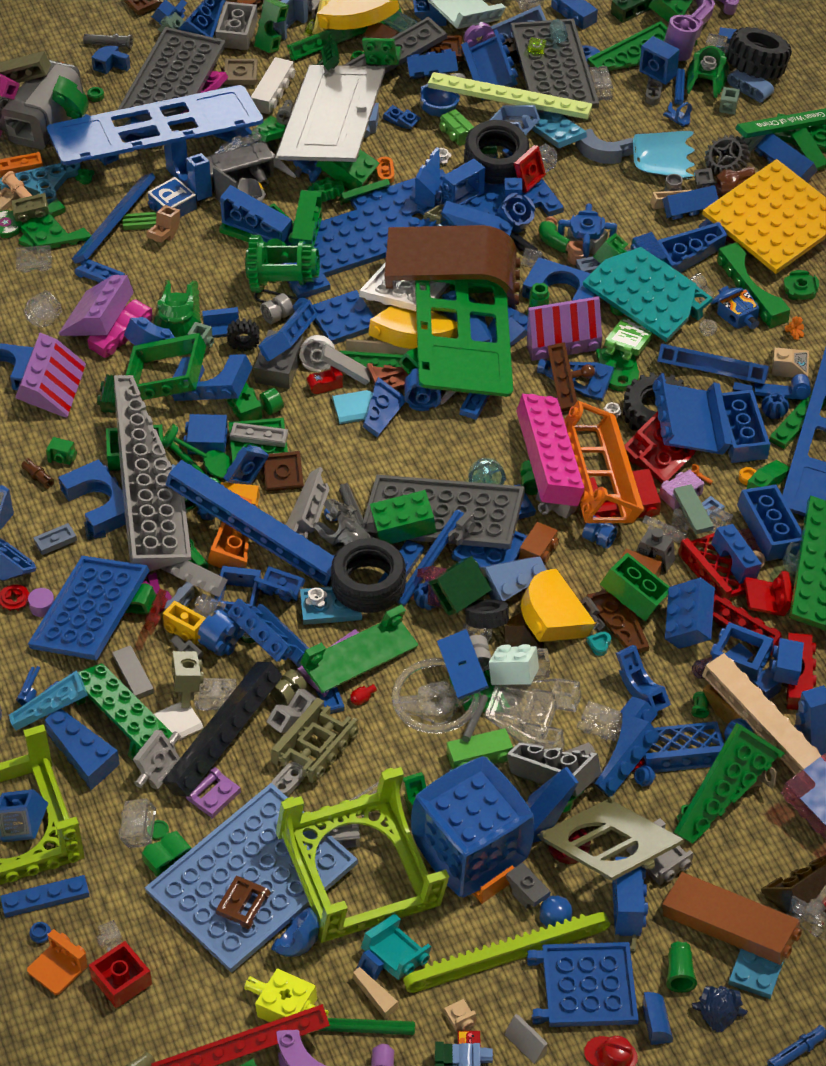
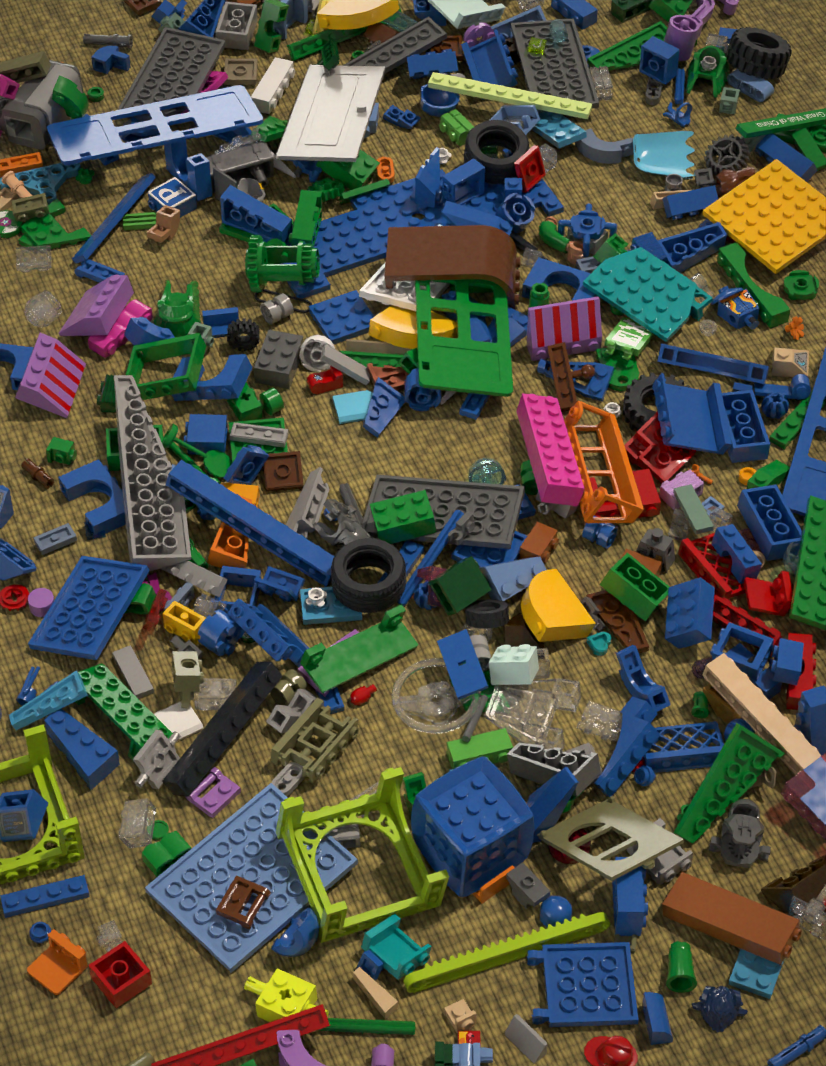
(285, 109): dark grey pin -> none
(291, 330): blue slope -> none
(381, 51): green bracket -> none
(431, 214): olive tile -> none
(668, 530): clear plate -> none
(741, 828): none -> dark grey helmet

